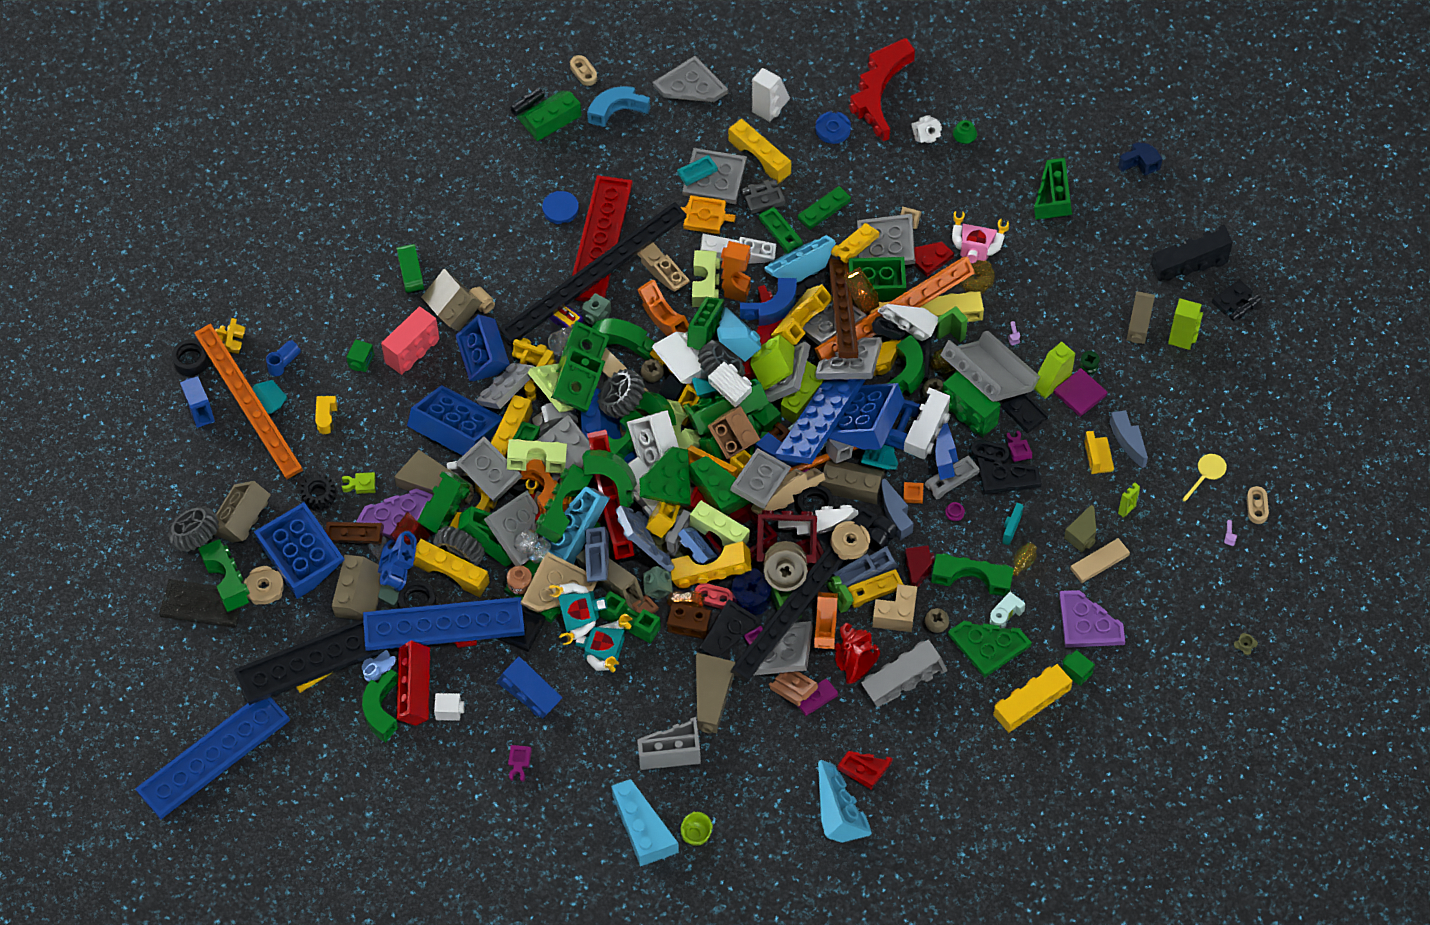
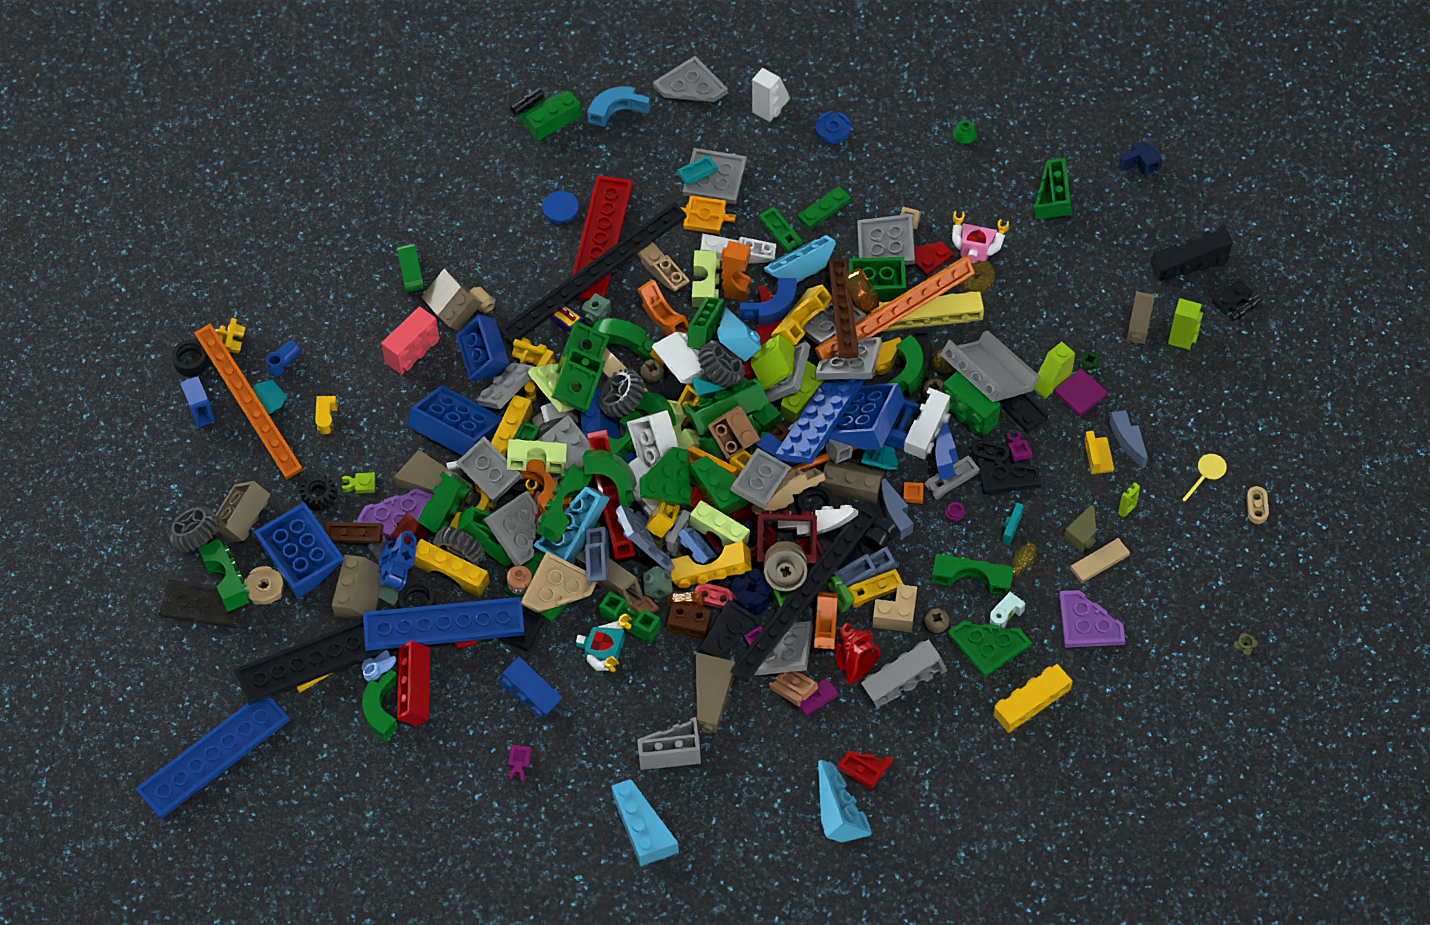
(360, 356): green brick -> none
(448, 706): white brick -> none
(532, 545): clear wheel -> none
(558, 340): clear wheel -> none
(578, 609): torso -> none
(583, 72): tan plate -> none
(696, 828): lime hair -> none
(730, 384): white brick -> none
(763, 200): dark grey plate -> none
(773, 161): yellow arch -> none
(850, 550): tan plate -> none
(855, 243): yellow plate -> none
(882, 66): red arch -> none
(887, 328): black plate -> none
(912, 319): white slope -> none
(918, 564): dark red slope -> none
(926, 129): white brick -> none
(952, 322): bright green panel -> none
(1014, 337): lavender hand -> none
(1078, 667): green brick -> none
(1230, 538): lavender hand -> none

